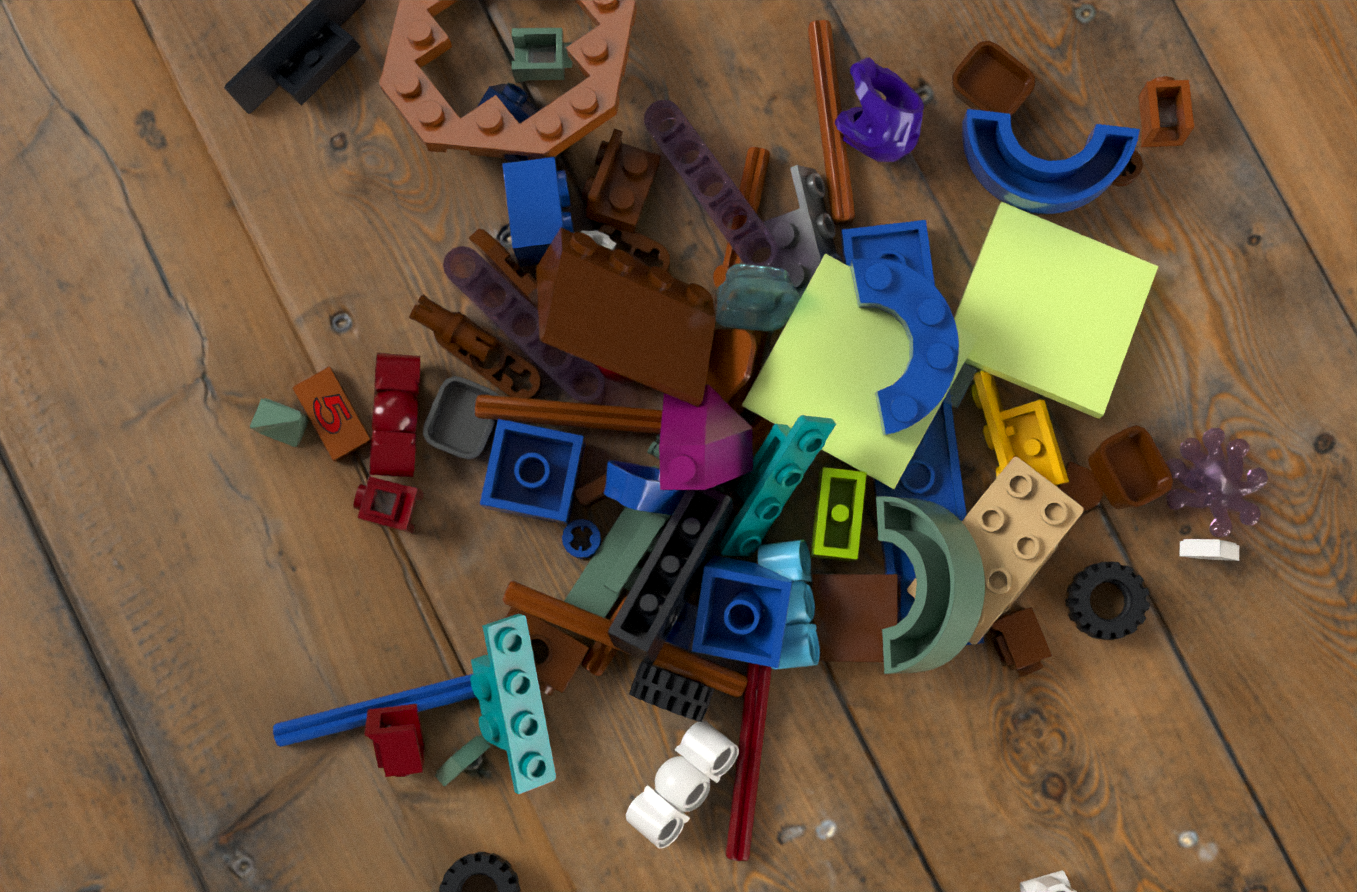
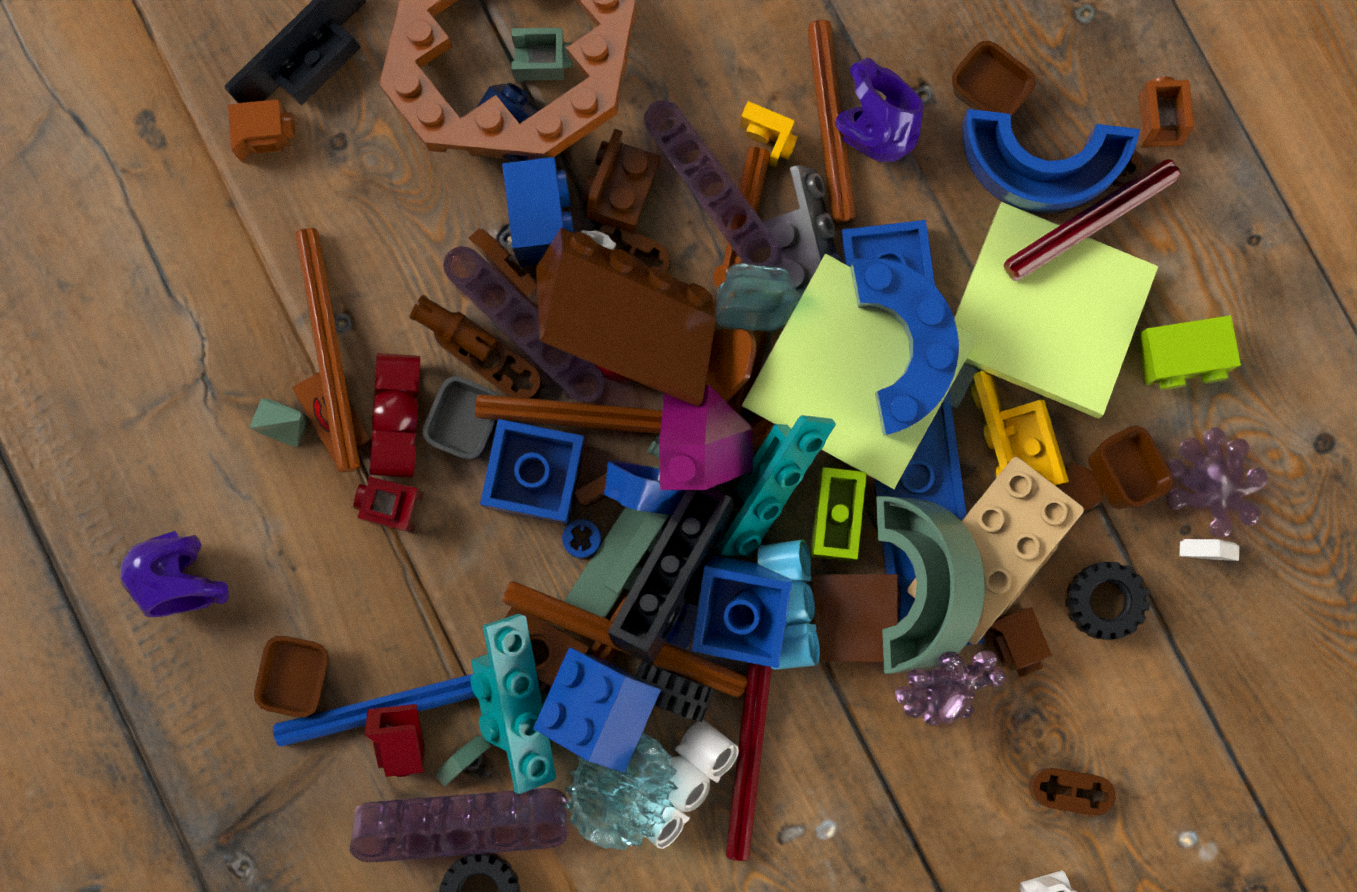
(156, 578): none -> dark purple helmet
(259, 127): none -> dark orange window
(291, 676): none -> reddish brown piece
(327, 350): none -> dark orange axle
(459, 825): none -> clear purple beam
(596, 710): none -> blue brick
(618, 806): none -> clear light blue gear
(767, 125): none -> yellow bracket
(948, 691): none -> animal
(1070, 801): none -> reddish brown beam
(1091, 220): none -> dark red axle
(1188, 351): none -> lime brick

